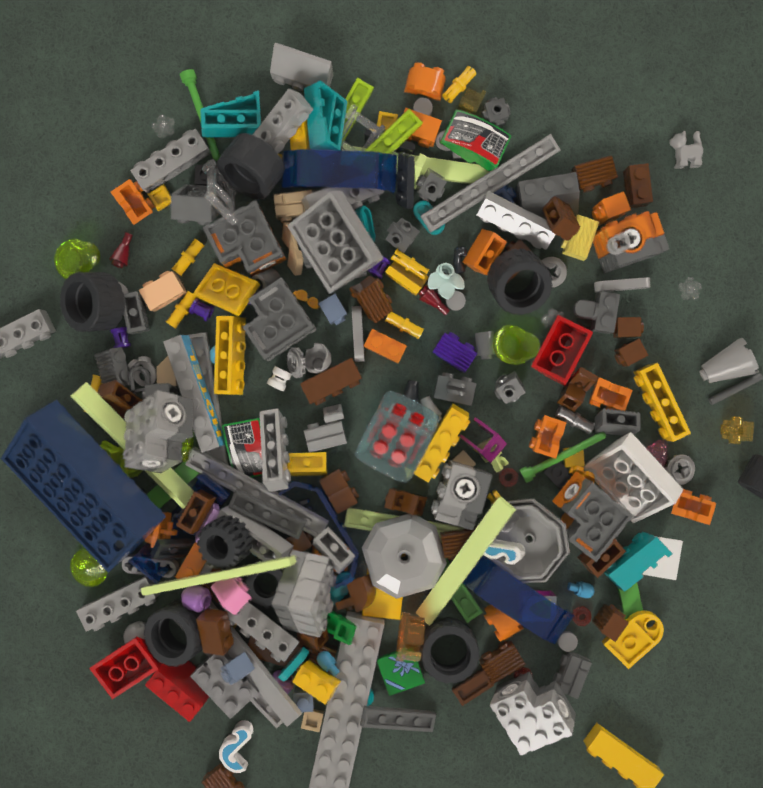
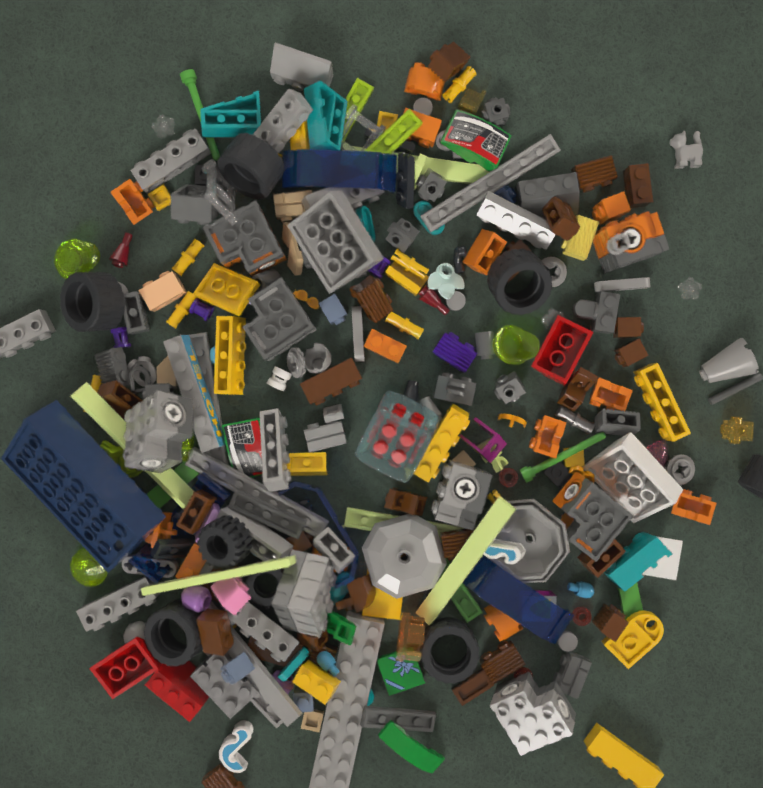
(338, 490): reddish brown brick -> none
(409, 748): none -> green slope
(448, 61): none -> reddish brown brick
(512, 418): none -> light orange piece

